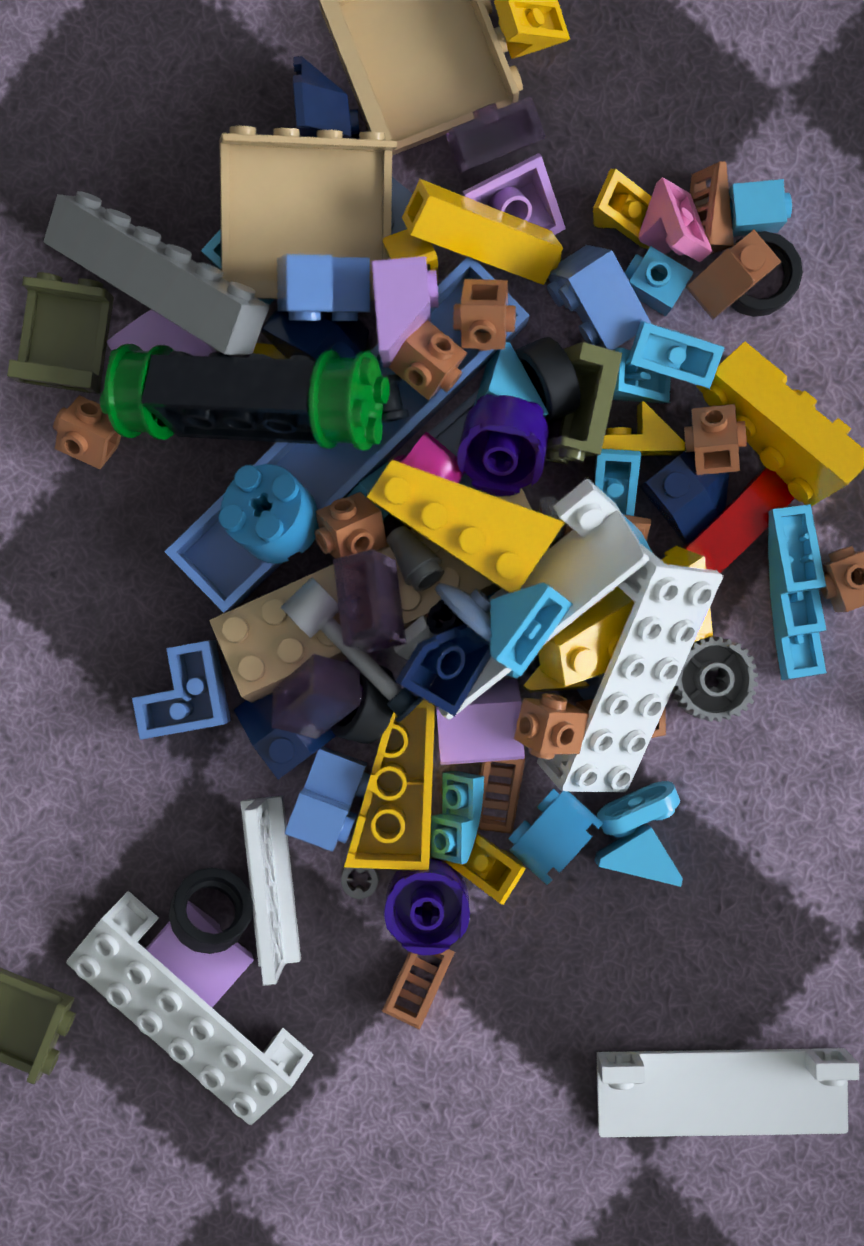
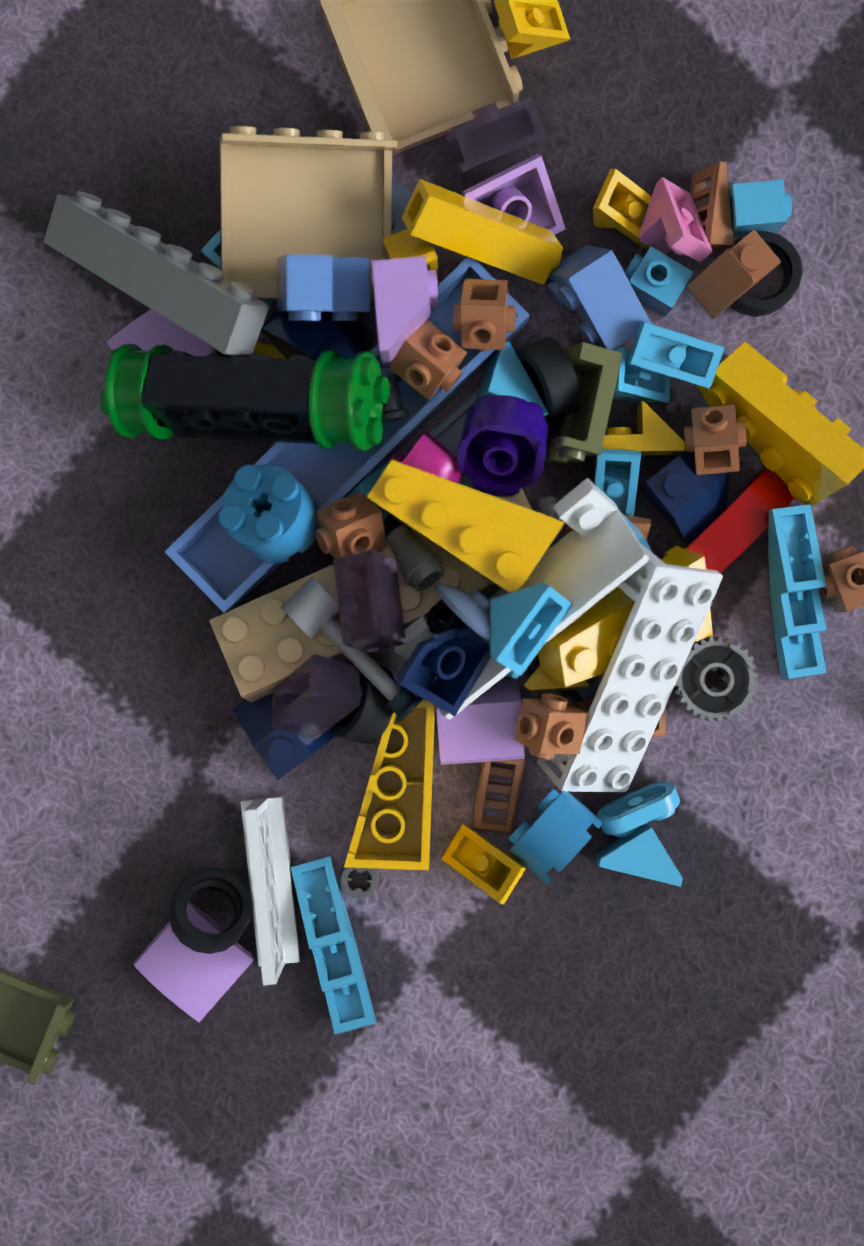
(63, 334): olive panel -> none
(85, 433): nougat brick -> none
(180, 1019): white bracket -> none
(197, 695): medium blue brick -> none
(321, 103): dark blue slope -> none
(325, 803): medium blue brick -> none
(333, 945): none -> medium azure slope
(403, 1014): nougat slope -> none
(430, 930): dark purple brick -> none
(457, 826): medium azure slope -> none
(724, 1092): white bracket -> none

